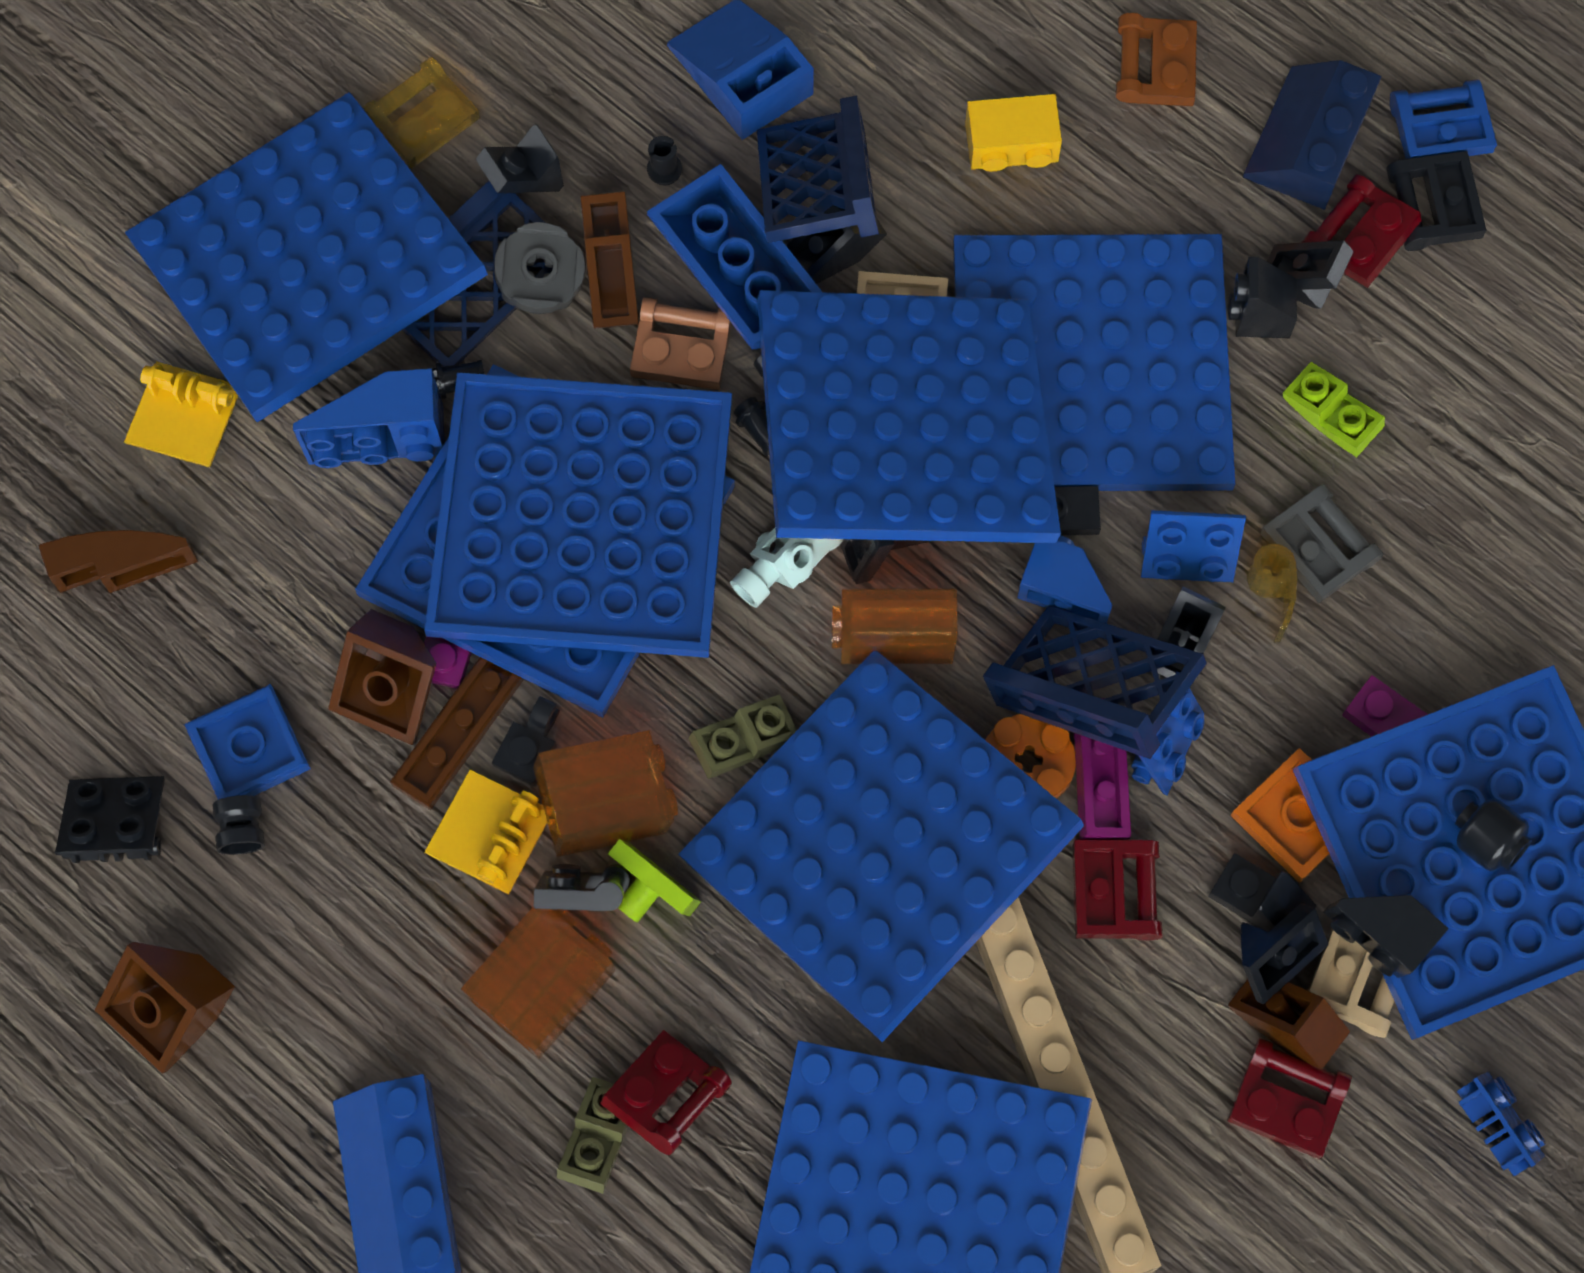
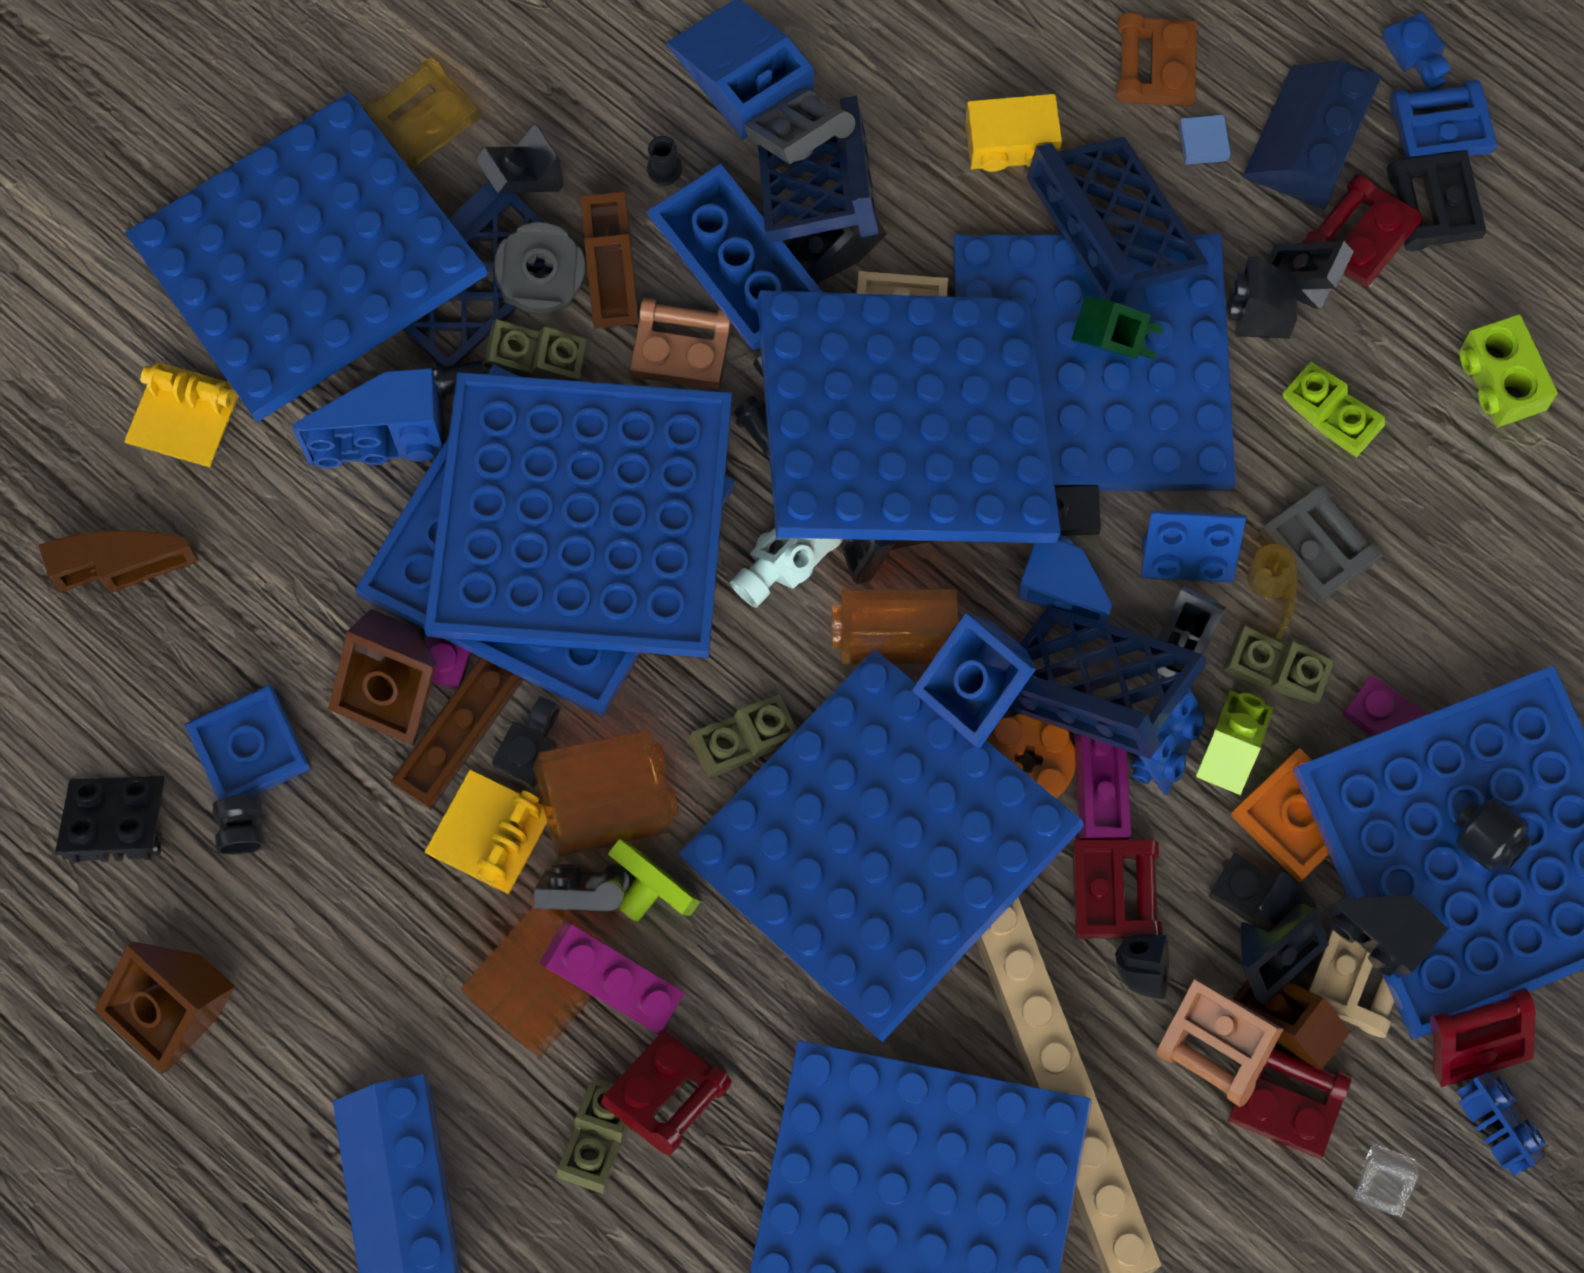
(534, 353): none -> olive slope
(611, 977): none -> magenta plate
(790, 134): none -> dark grey plate
(975, 677): none -> blue slope
(1085, 223): none -> dark blue fence
(1114, 328): none -> dark green brick
(1144, 964): none -> black piece
(1204, 139): none -> medium blue tile
(1229, 1029): none -> nougat plate
(1235, 741): none -> lime slope
(1277, 666): none -> olive slope
(1387, 1180): none -> clear slope
(1418, 46): none -> blue plate
(1488, 1048): none -> dark red plate
(1518, 369): none -> lime brick

